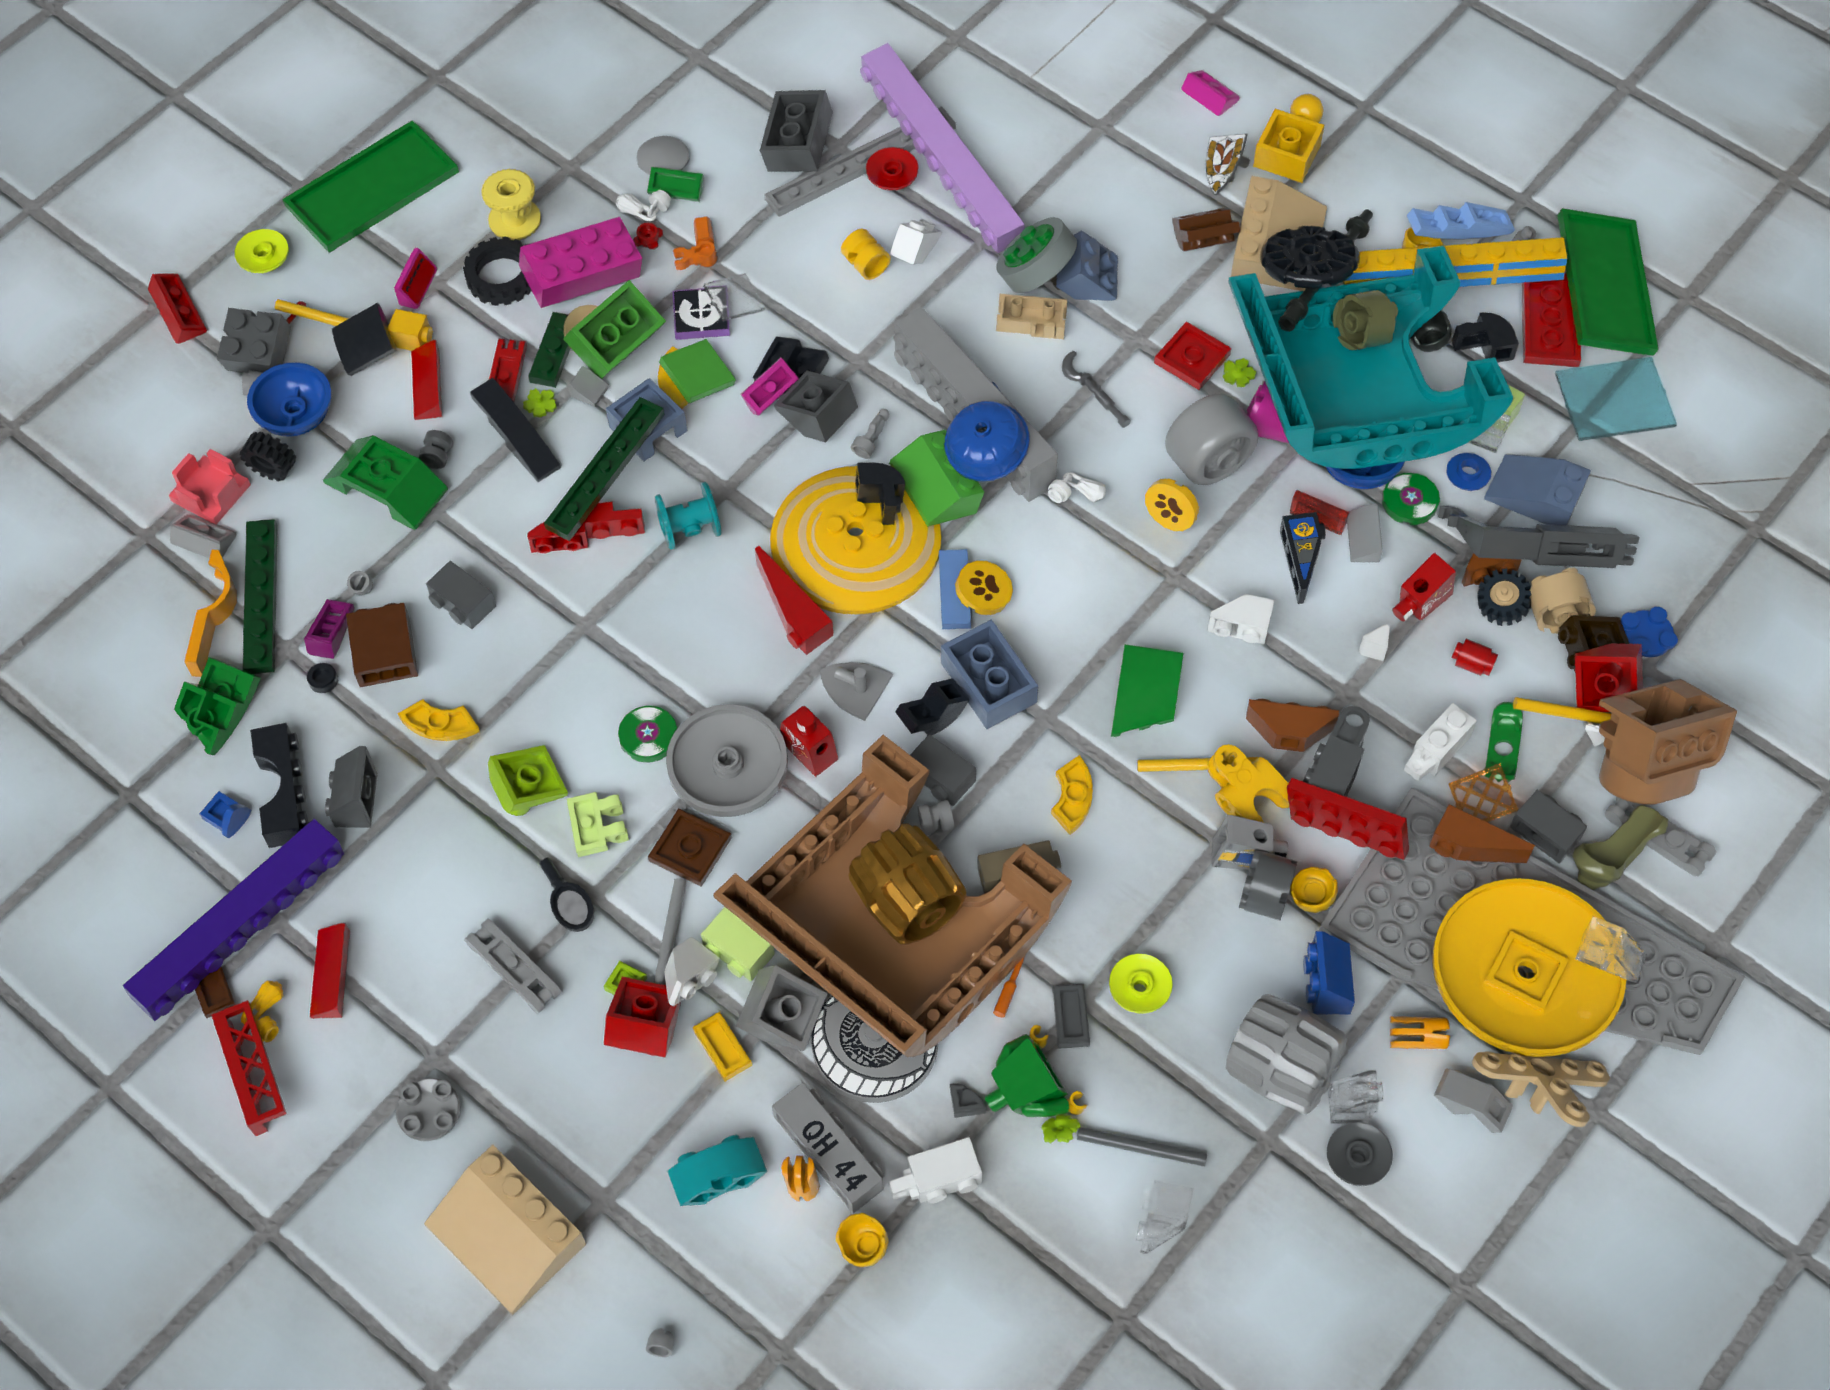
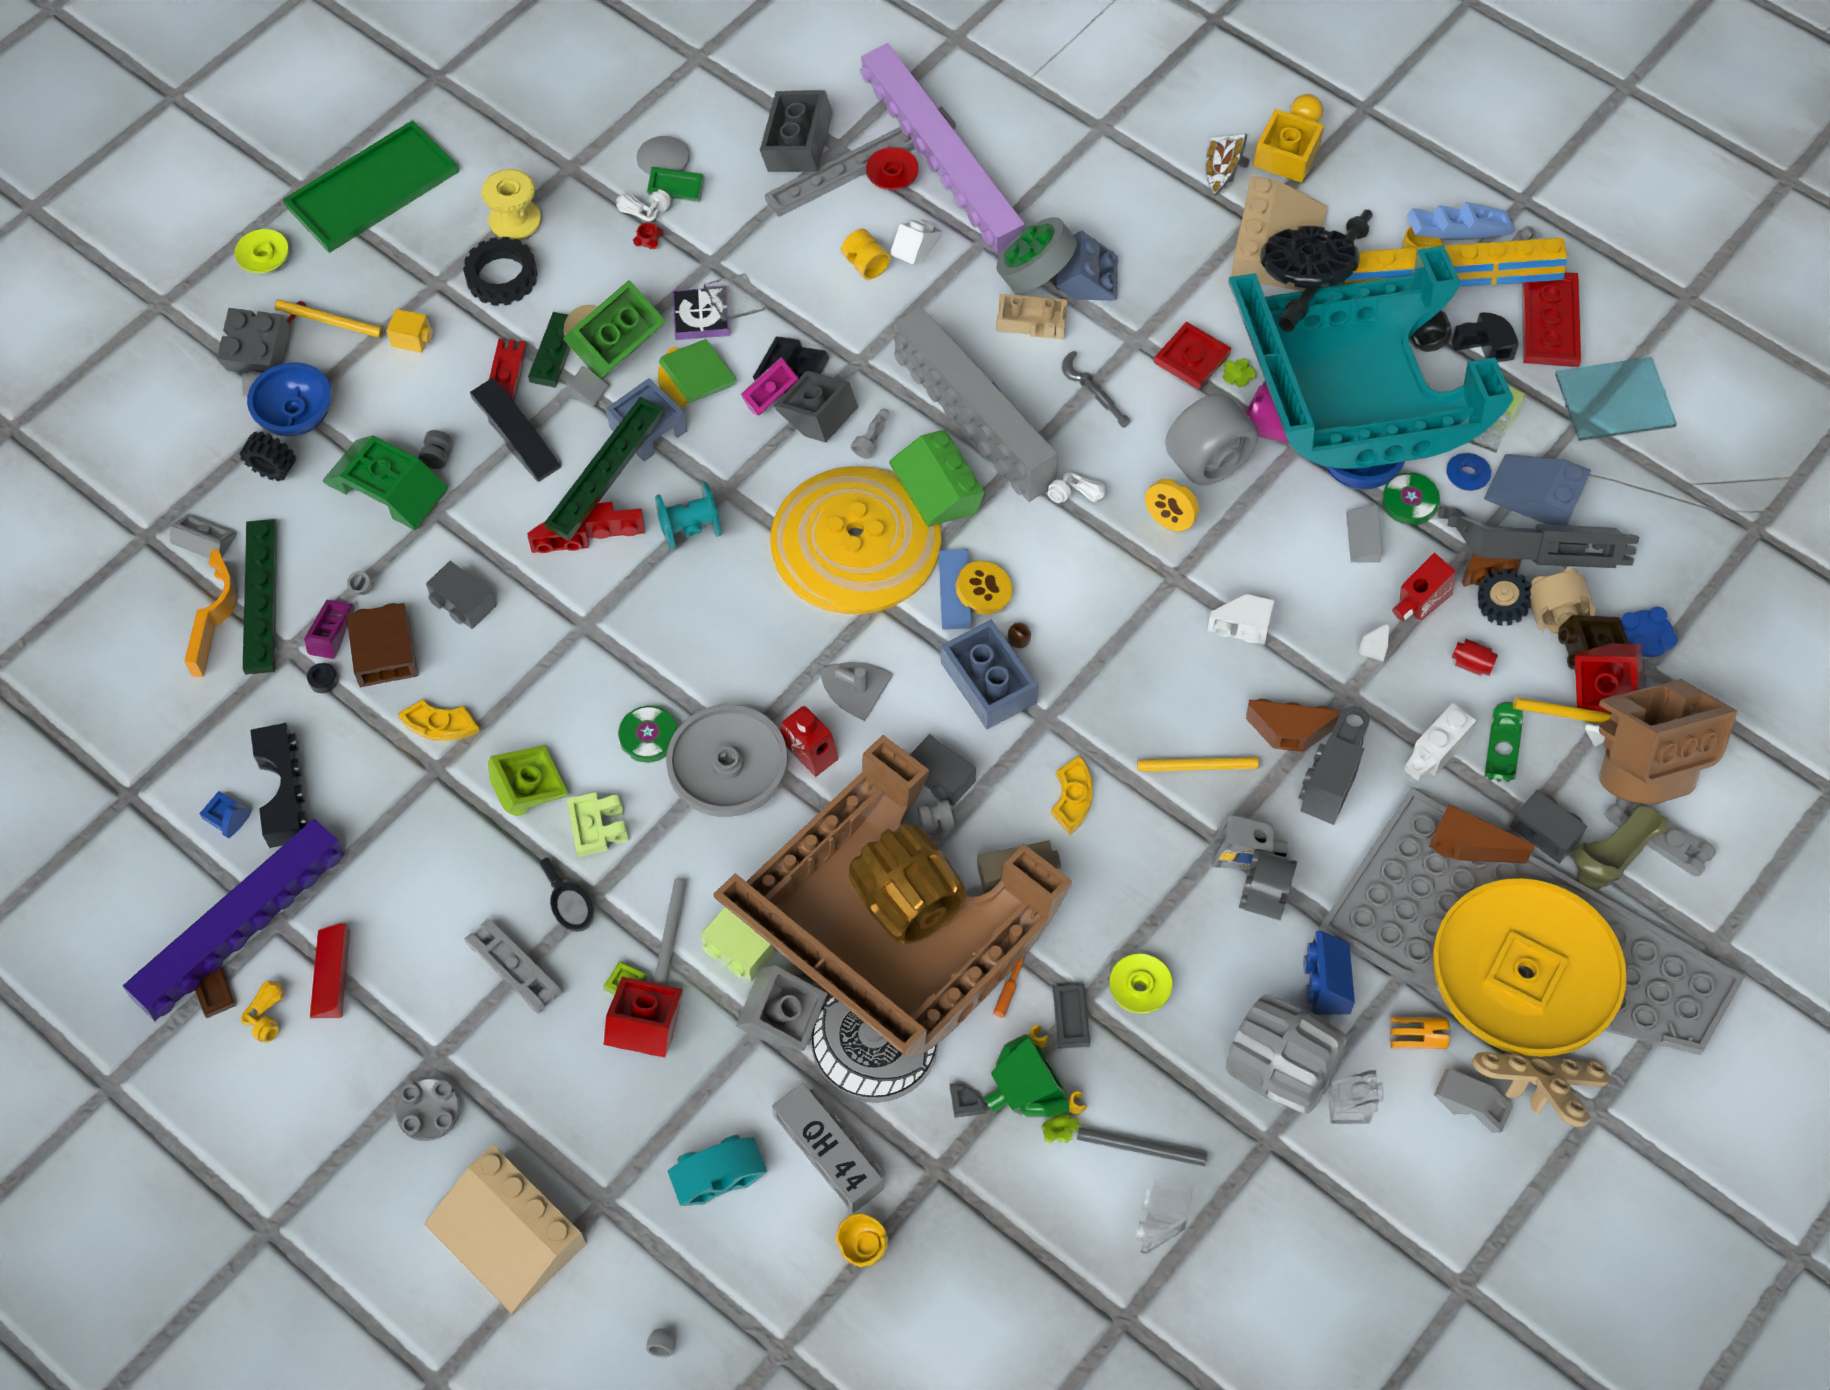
(176, 307): red slope -> none
(208, 485): coral panel -> none
(216, 703): green slope -> none
(240, 1071): red fence -> none
(352, 790): dark grey slope -> none
(363, 339): black slope -> none
(415, 279): slope -> none
(426, 381): red slope -> none
(539, 404): lime plant -> none
(580, 262): dark pink brick -> none
(688, 970): white slope -> none
(689, 847): reddish brown tile -> none
(704, 251): orange bar -> none
(722, 1046): yellow tile -> none
(800, 1178): light orange arm -> none
(801, 617): red slope -> none
(880, 485): black brick -> none
(936, 709): black brick -> none
(939, 1173): white hinge -> none
(991, 452): blue hat -> none
(1017, 638): none -> reddish brown hinge
(1146, 688): green slope -> none
(1205, 229): reddish brown brick -> none
(1209, 92): dark pink slope -> none
(1244, 781): yellow piece -> none
(1301, 542): slope -> none
(1314, 889): yellow hair -> none
(1332, 516): clear red tile -> none
(1348, 819): red plate -> none
(1365, 320): olive brick -> none
(1366, 1141): dark grey dish -> none
(1476, 776): clear orange window -> none
(1607, 282): green tile -> none
(1611, 950): clear slope -> none

